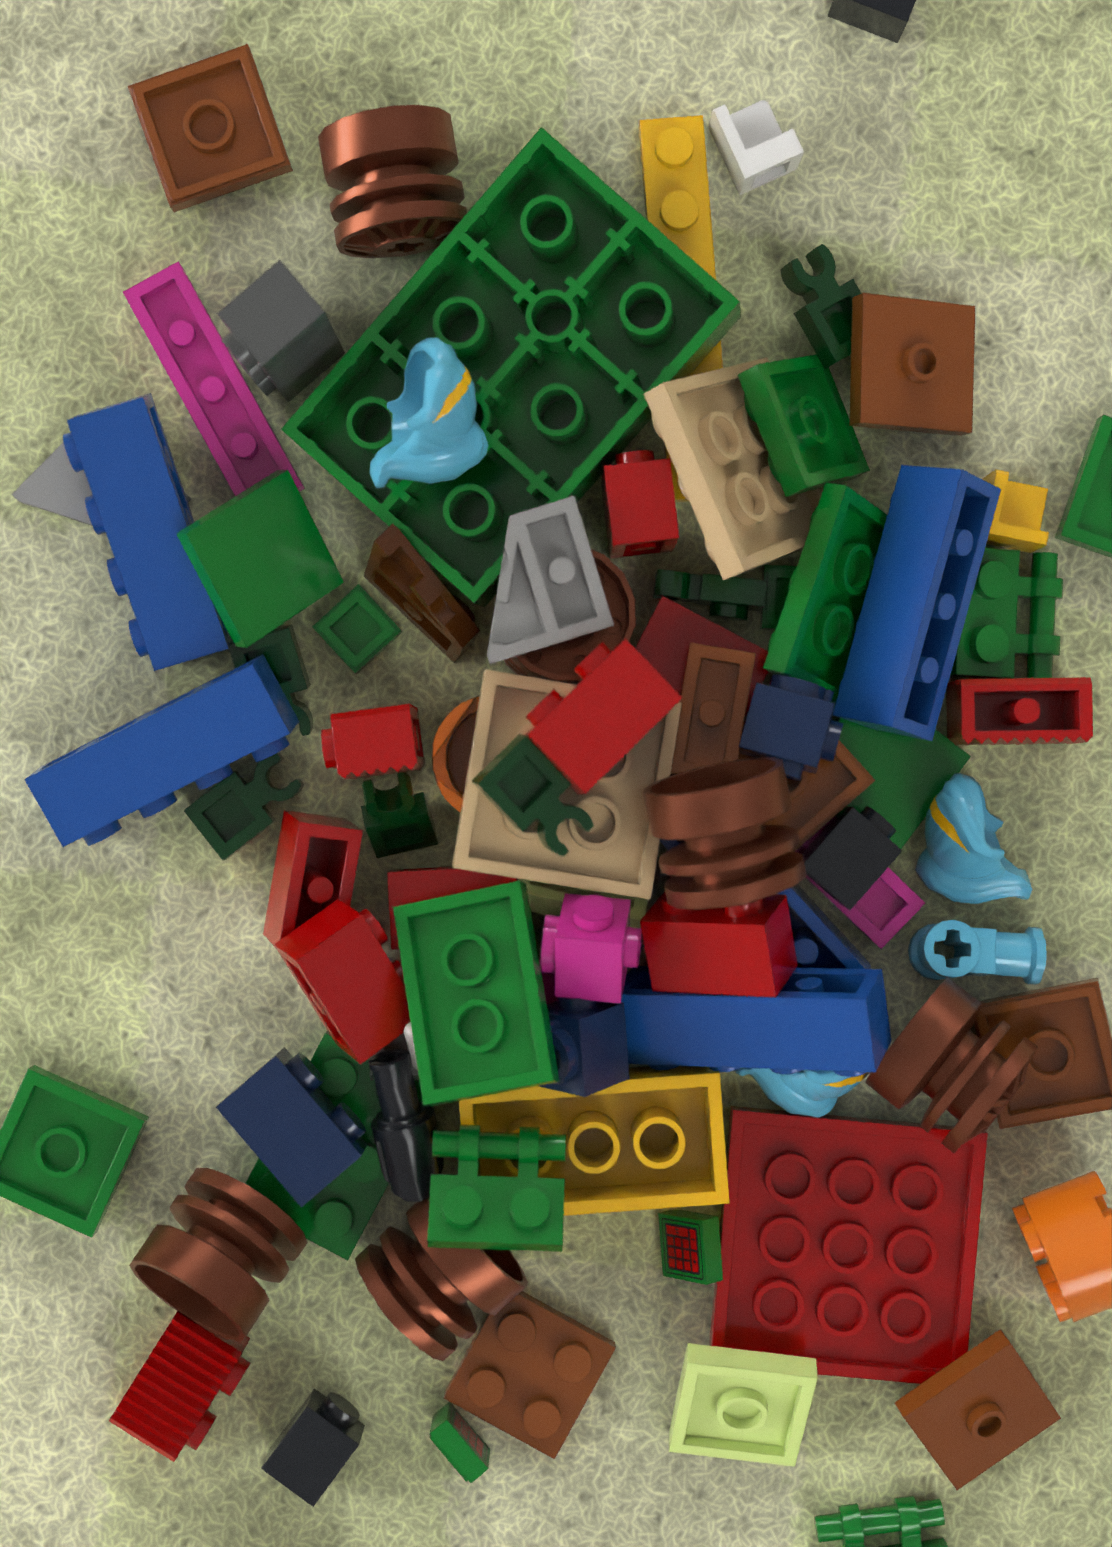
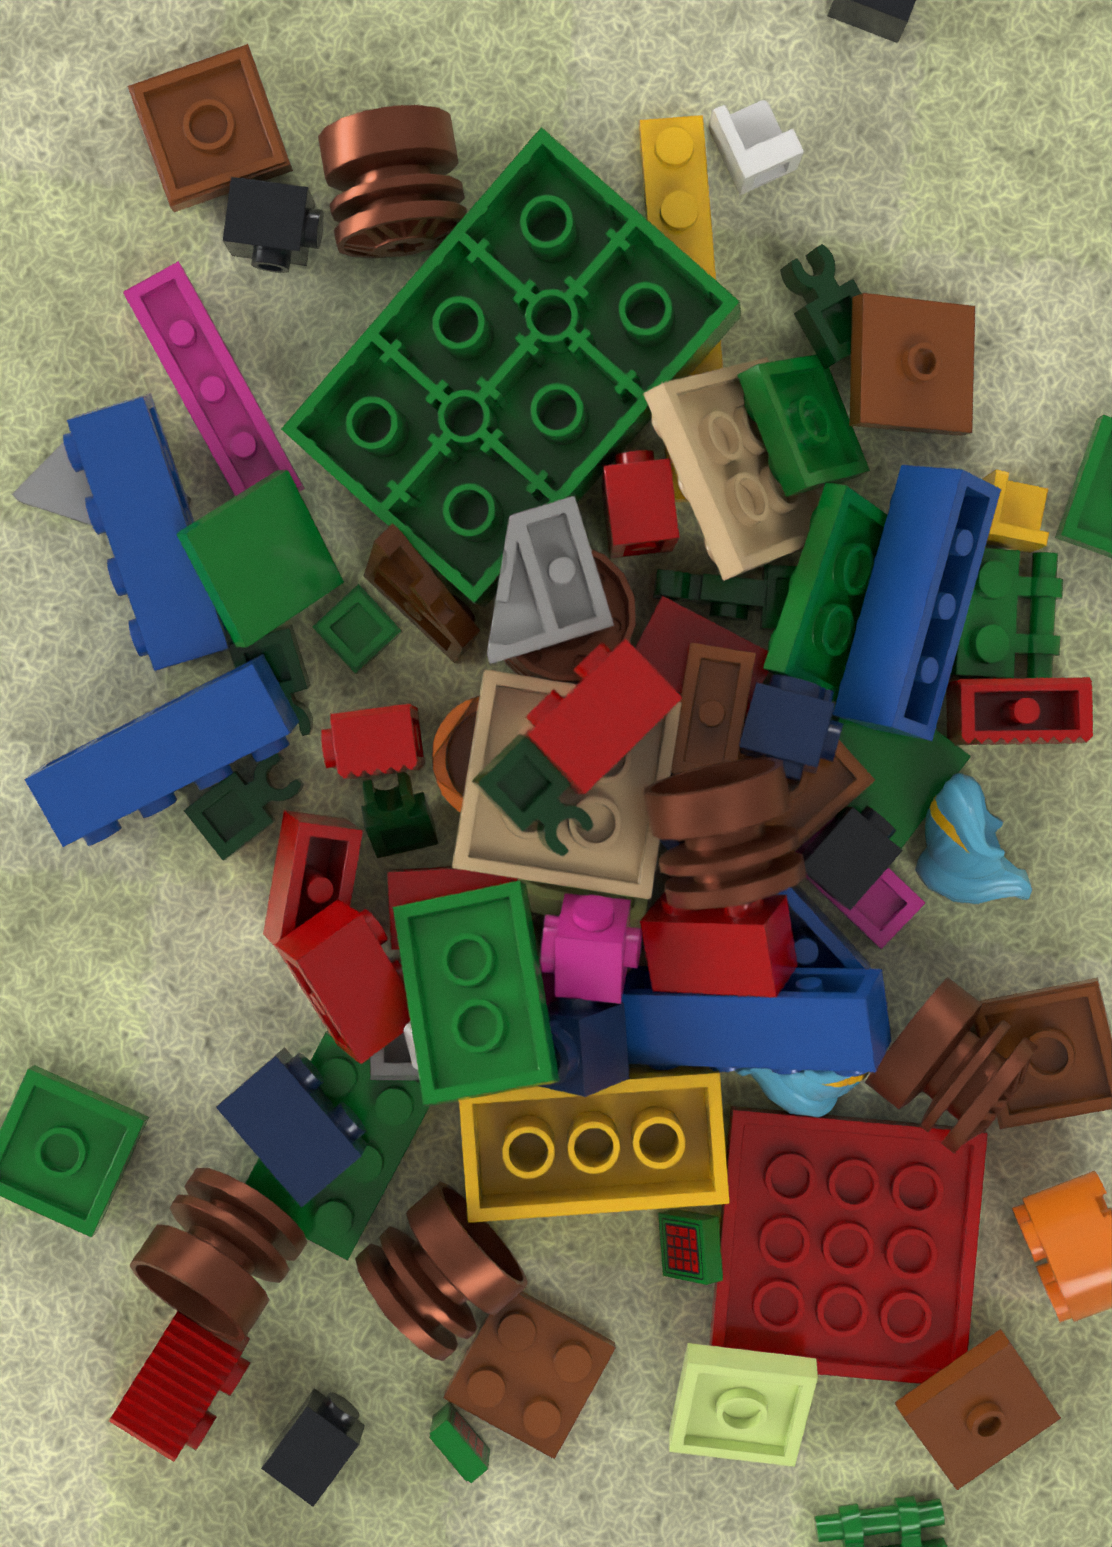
(271, 224): none -> black brick
(280, 333): dark grey brick -> none
(403, 1128): black arm -> none
(431, 420): medium azure hair -> none
(497, 1210): green plate -> none
(978, 952): medium azure connector -> none

